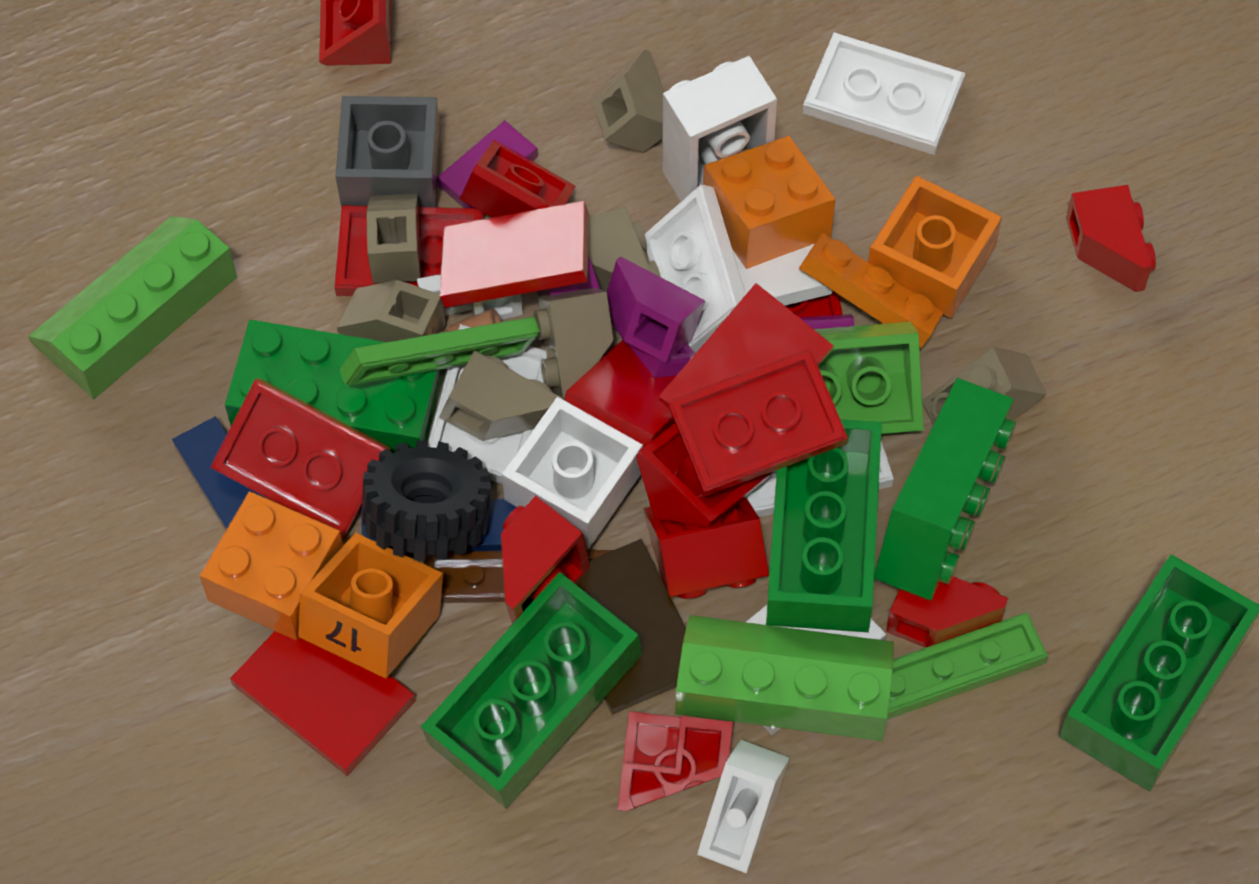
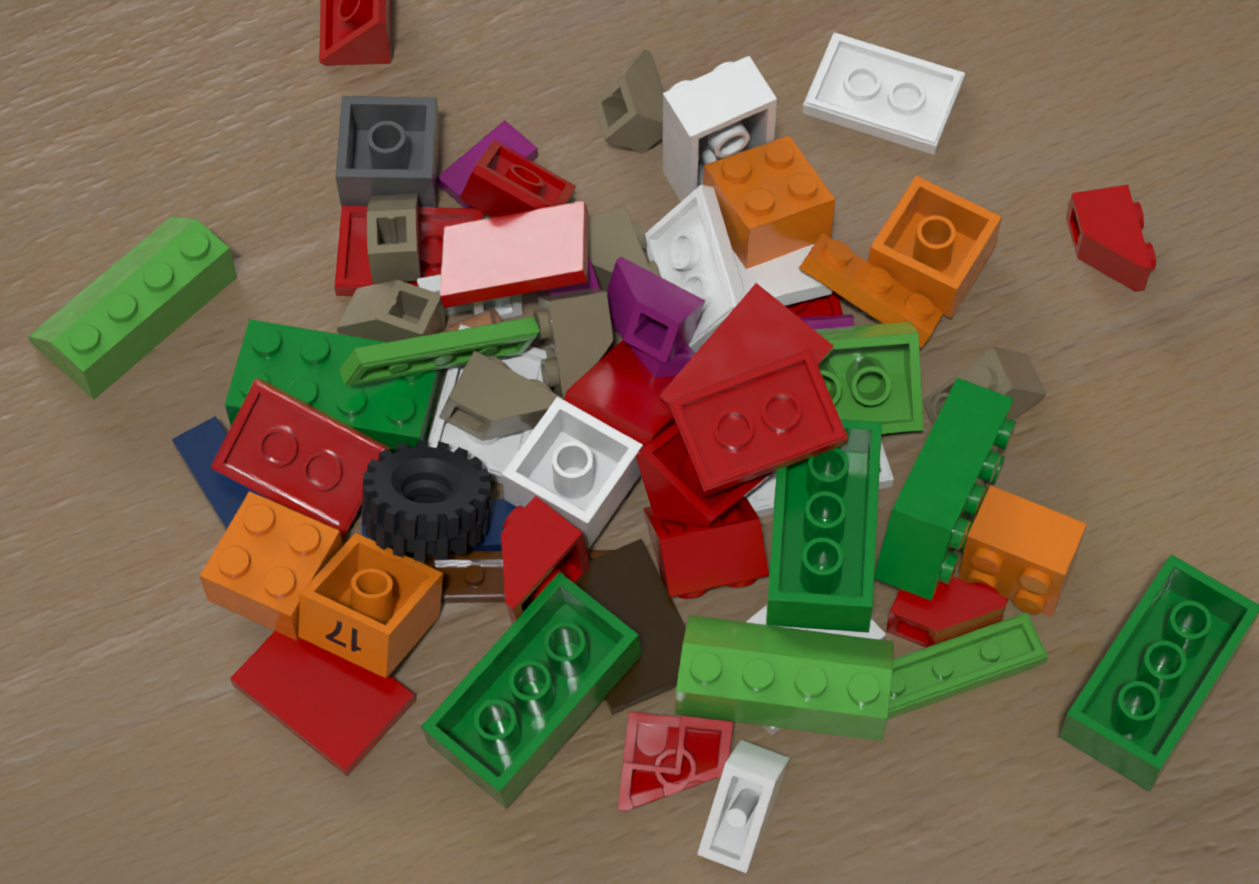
(1021, 550): none -> orange brick

